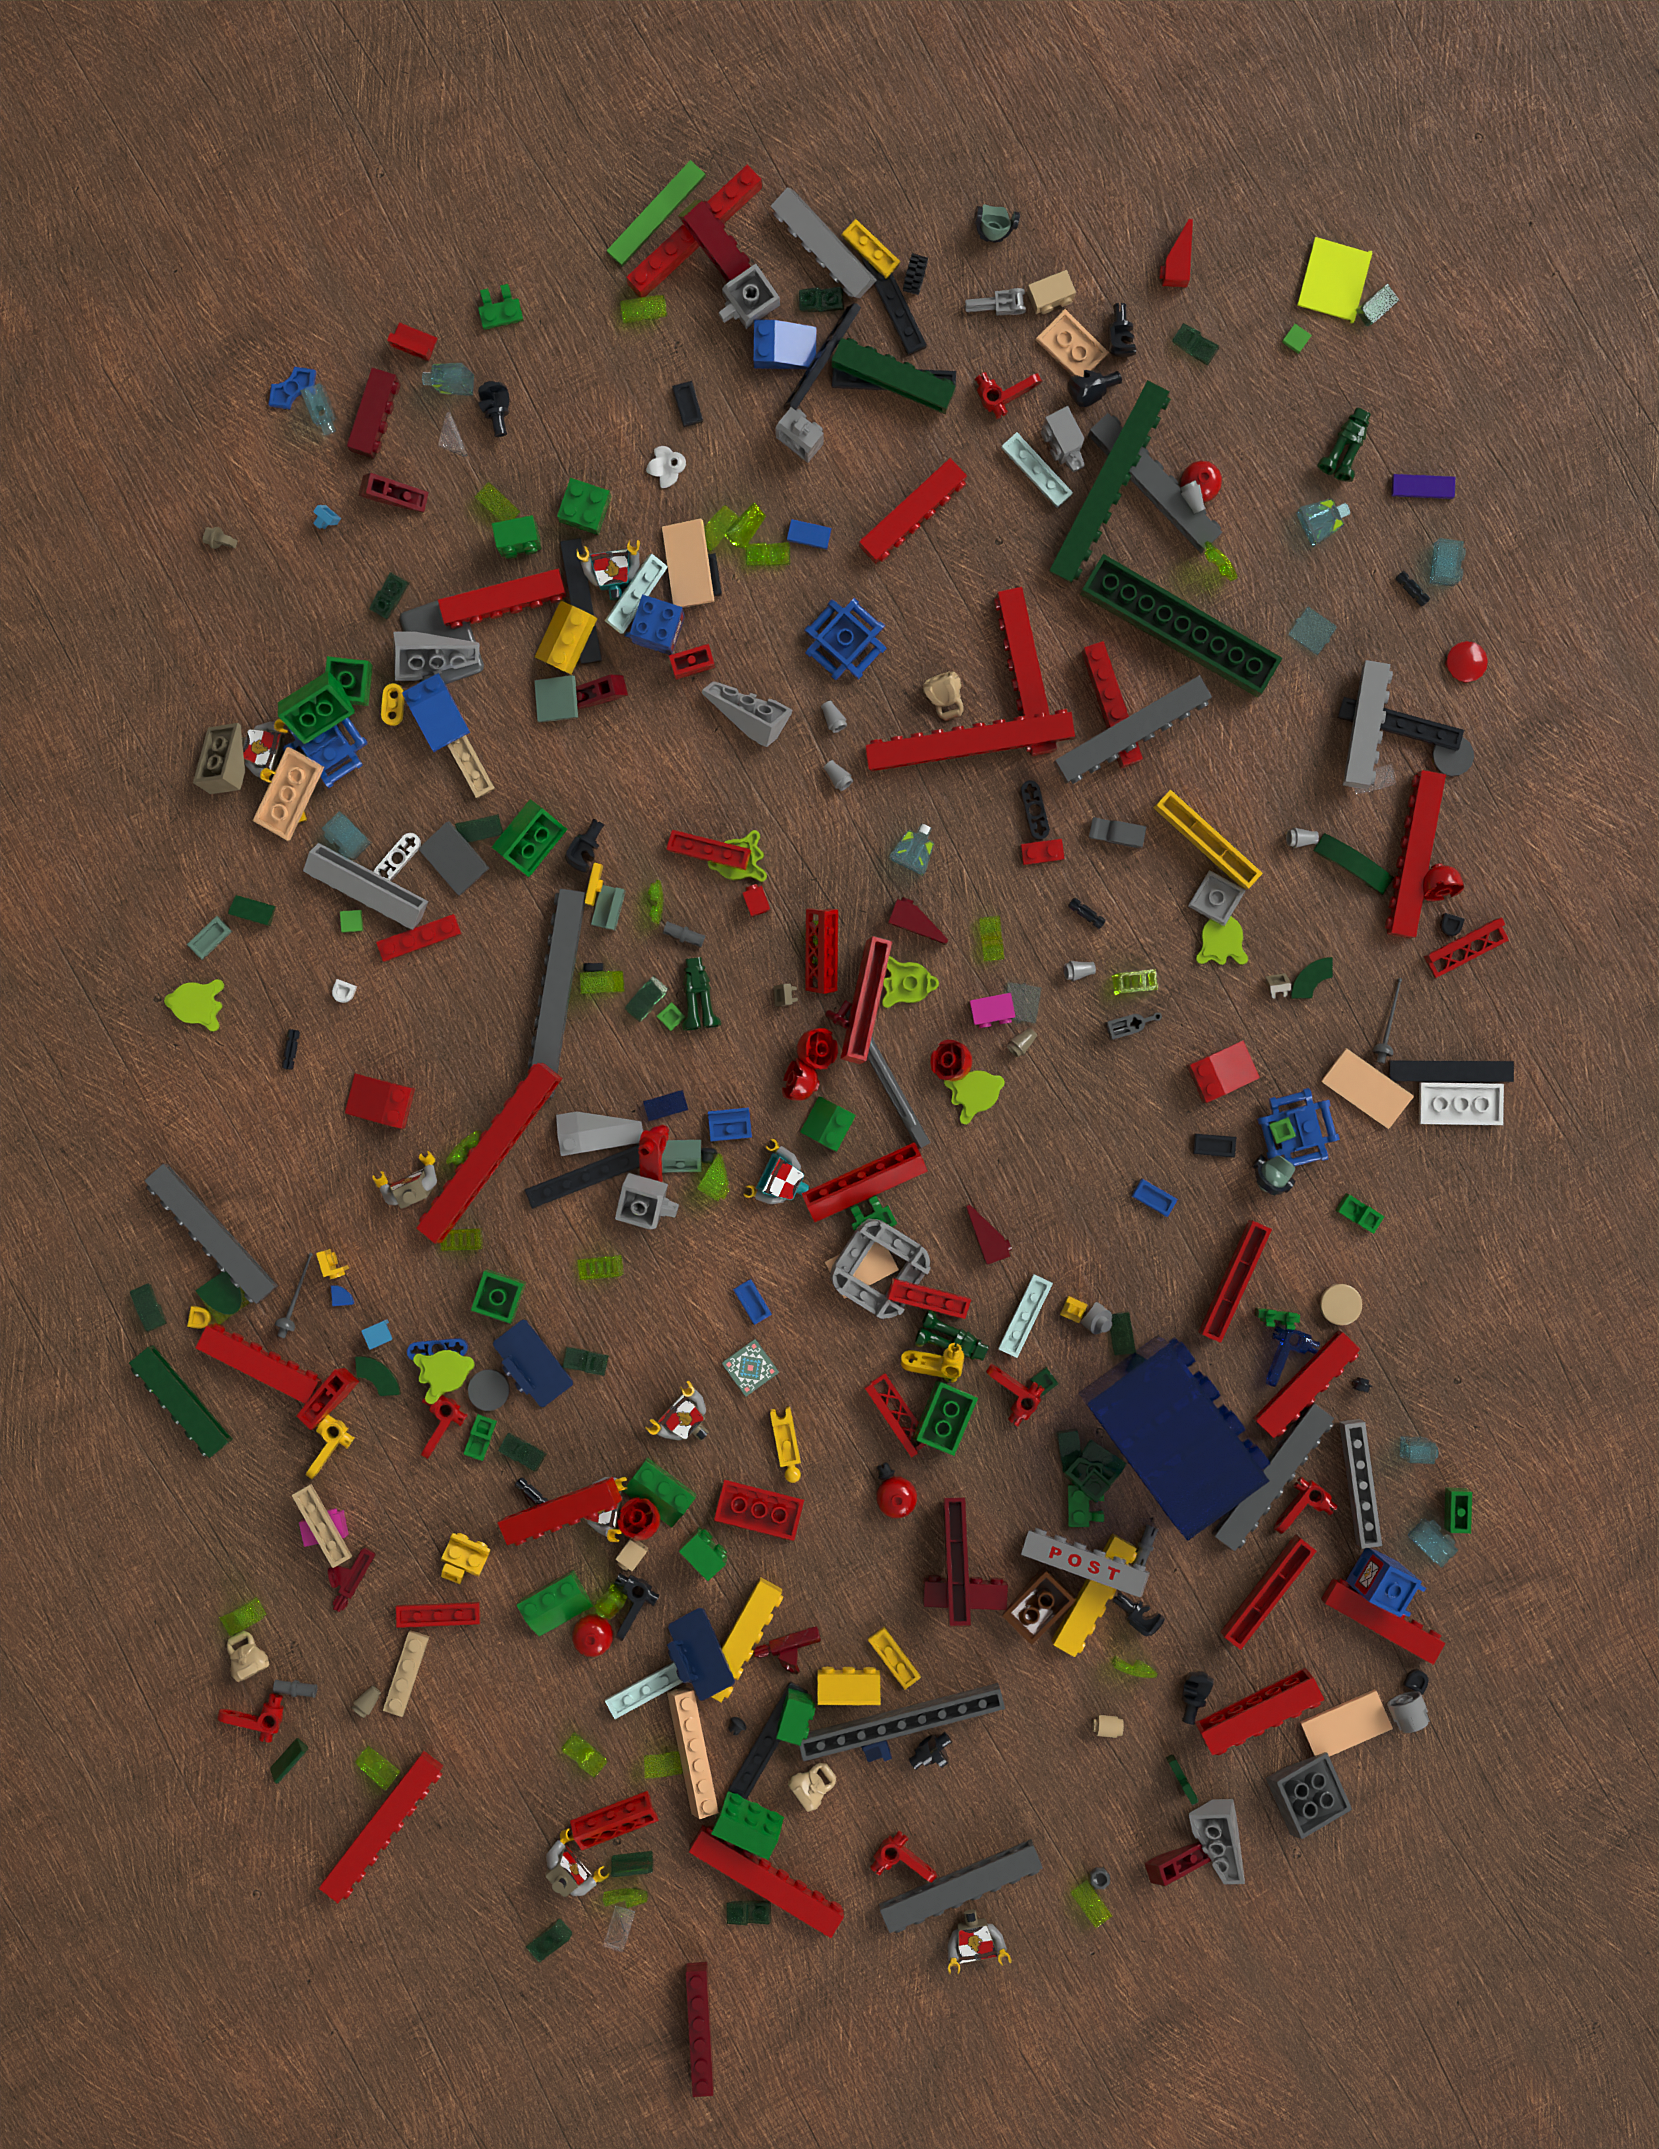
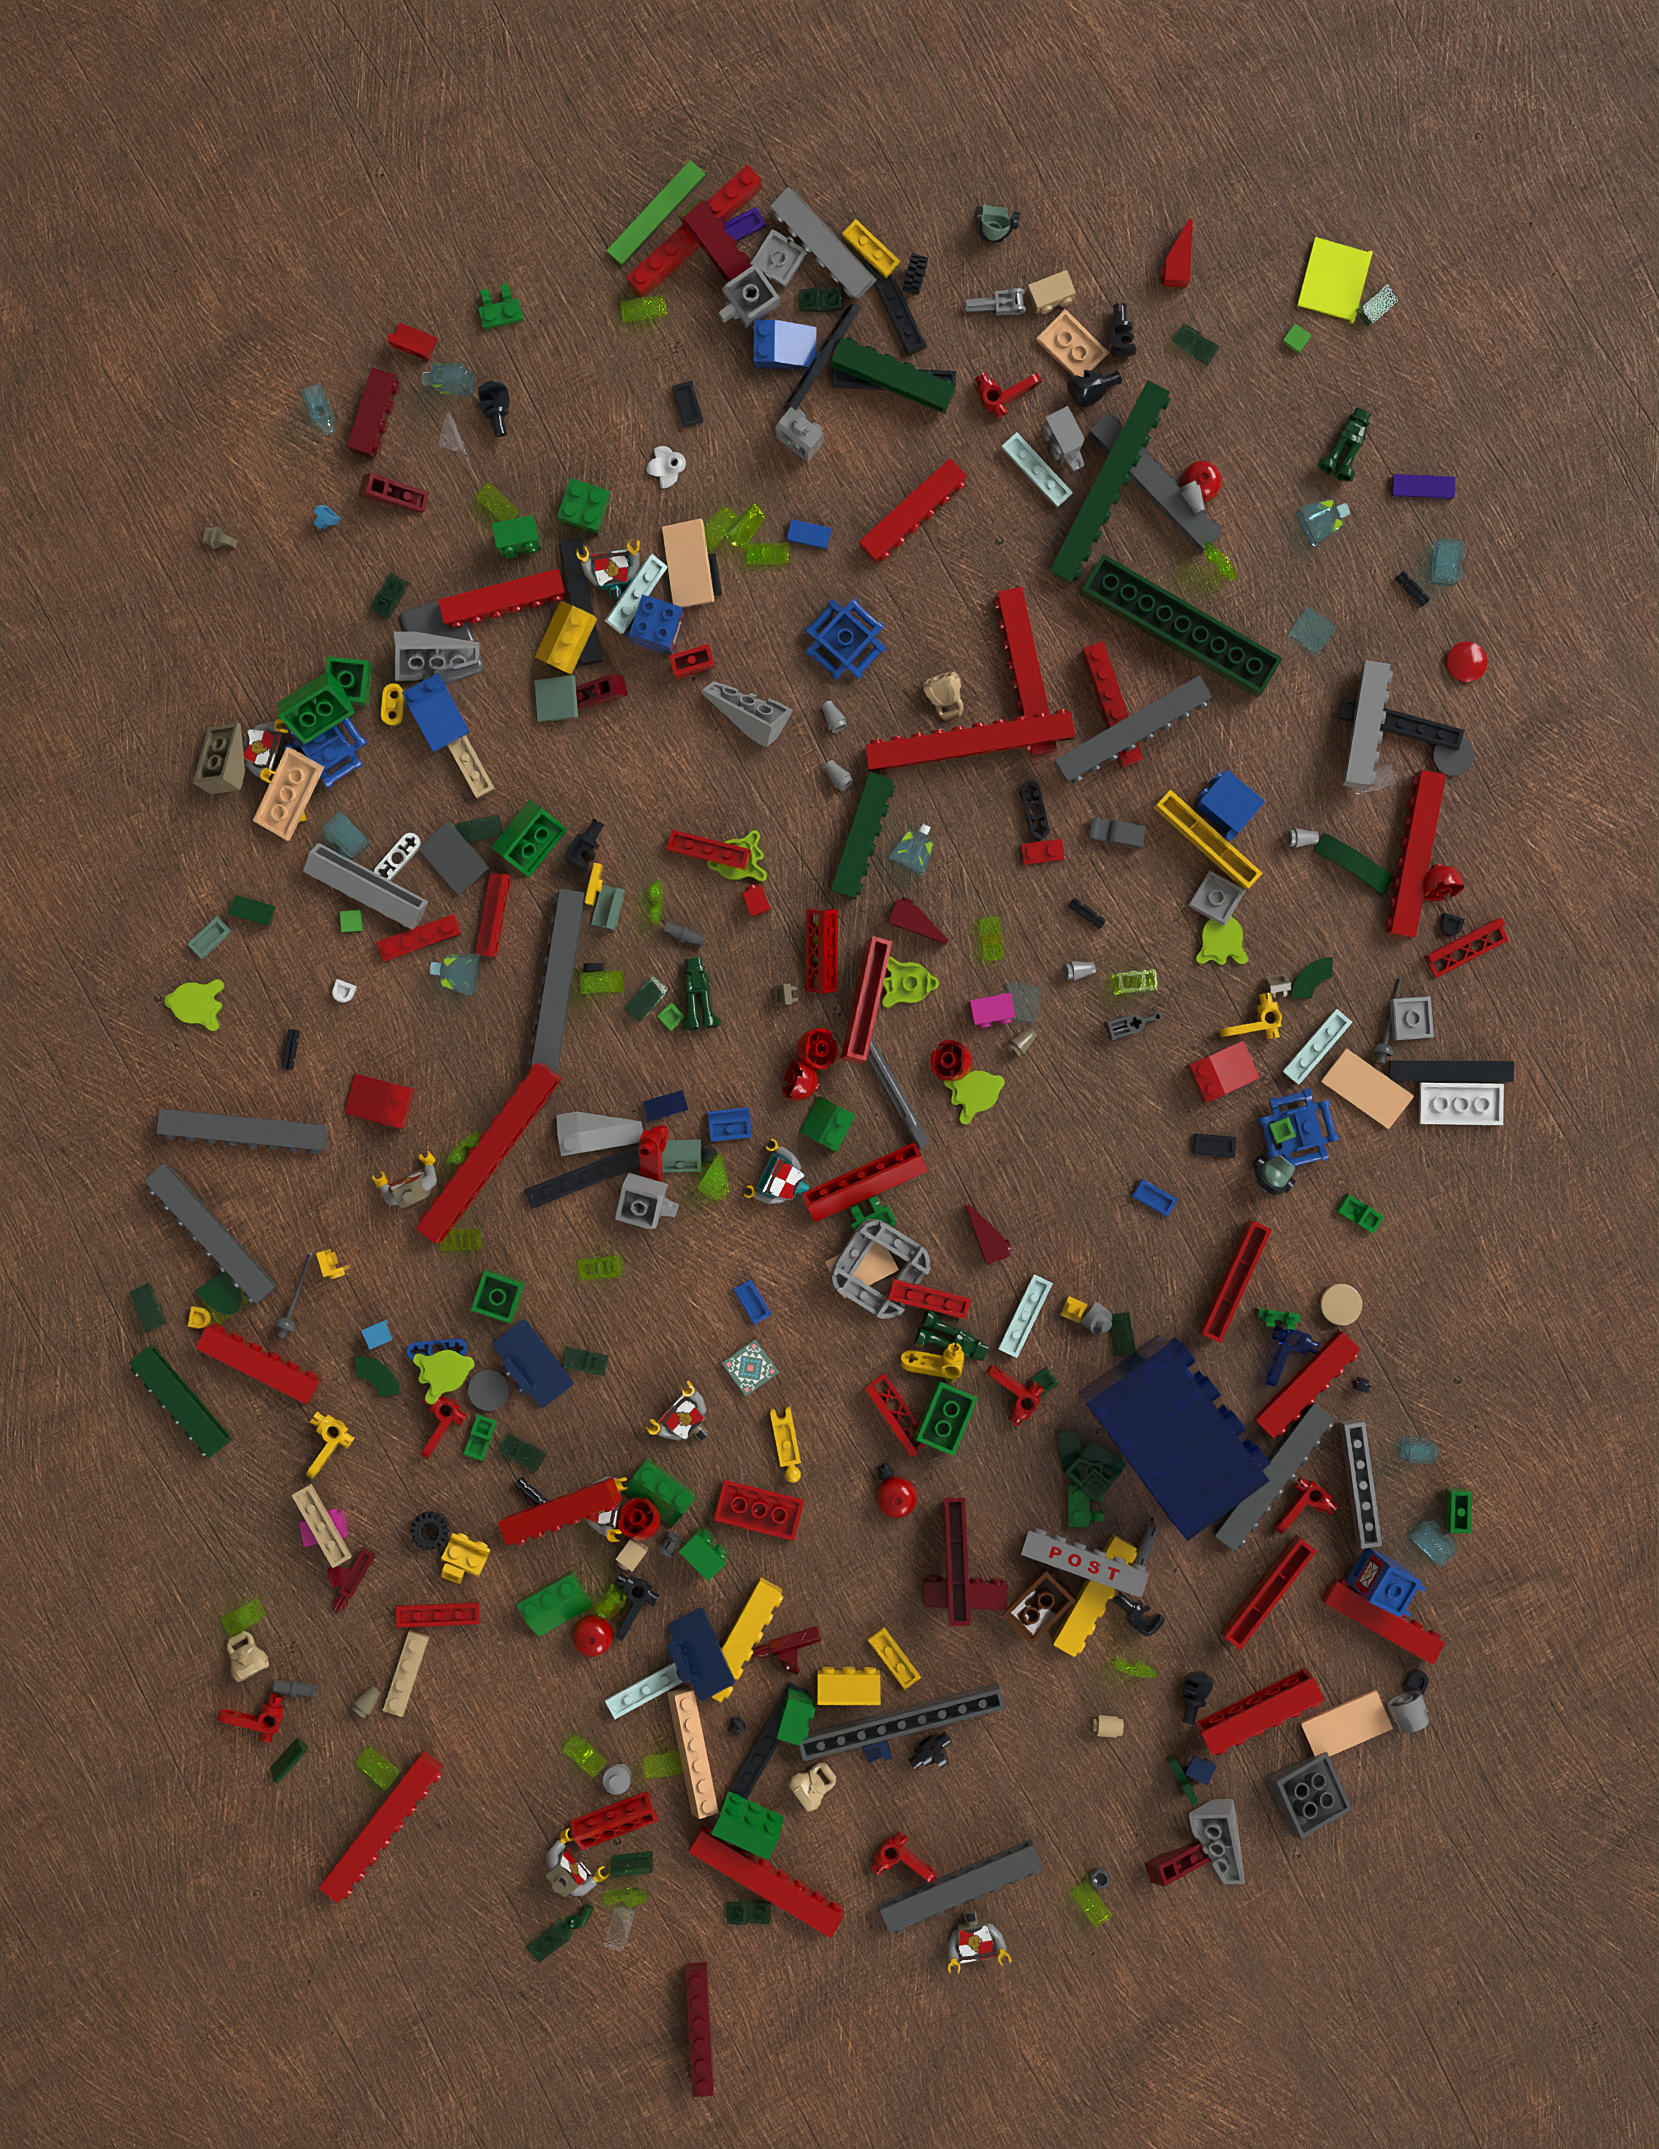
(242, 1129): none -> dark grey brick
(285, 393): blue tile -> none
(327, 1397): red slope -> none
(341, 1296): blue tile -> none
(420, 1539): none -> black tyre
(458, 972): none -> clear light blue torso
(493, 915): none -> red fence
(579, 1920): none -> dark green arm
(617, 1778): none -> light grey piece
(669, 1544): none -> dark grey bush
(745, 224): none -> dark purple tile
(779, 258): none -> light grey plate
(838, 1019): dark red piece -> none
(862, 834): none -> dark green brick
(1200, 1769): none -> dark blue panel
(1228, 803): none -> blue container
(1267, 1005): none -> yellow piece
(1317, 1046): none -> light aqua plate
(1411, 1018): none -> light grey tile

